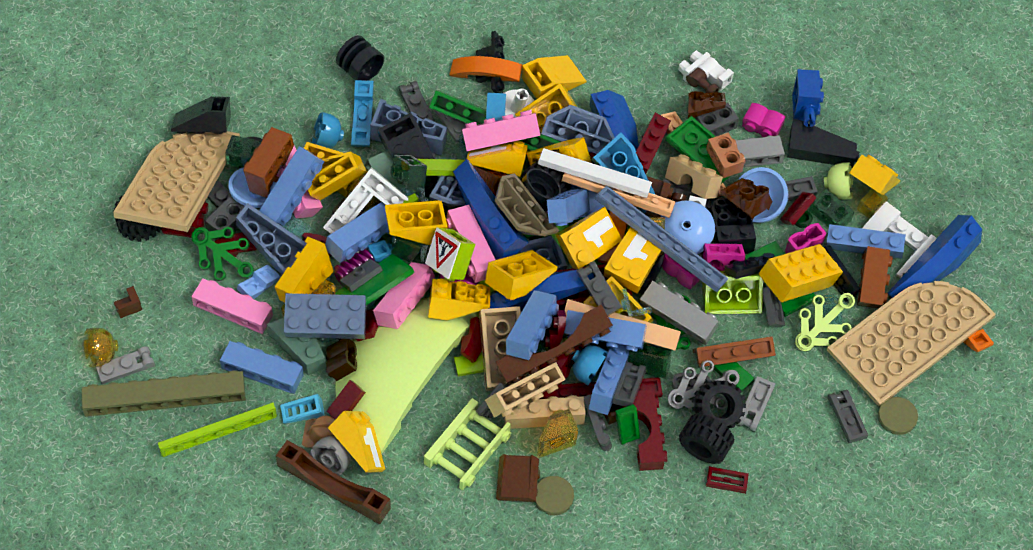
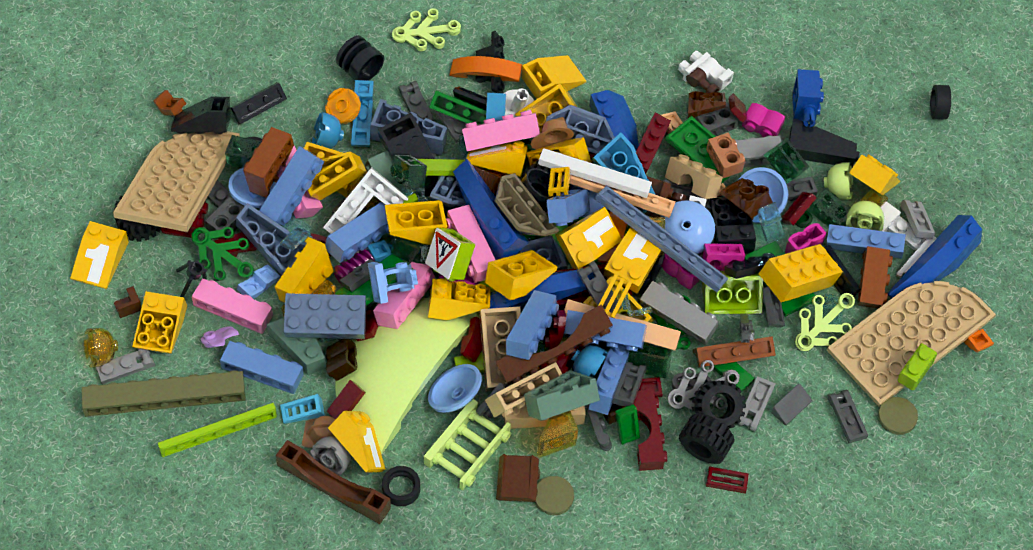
(99, 254): none -> yellow slope
(159, 322): none -> yellow slope
(168, 104): none -> dark orange bracket
(194, 272): none -> black plant
(218, 337): none -> lavender plate
(258, 103): none -> black plate
(295, 238): none -> clear light blue bracket
(343, 105): none -> light orange tile
(401, 471): none -> black tyre
(405, 278): none -> light blue tile
(424, 31): none -> yellowish green plant
(455, 388): none -> light blue dish
(470, 97): none -> black slope
(551, 189): none -> yellow tile
(552, 133): none -> medium nougat piece
(561, 395): none -> sand green wedge
(621, 281): none -> yellow tile
(737, 107): none -> dark red tile
(746, 329): none -> dark grey hinge
(770, 223): none -> clear light blue slope
(786, 160): none -> clear green brick
(791, 404): none -> dark grey slope
(865, 216): none -> yellowish green cylinder
(917, 366): none -> lime brick
(918, 219): none -> light grey plate
(940, 101): none -> black tyre

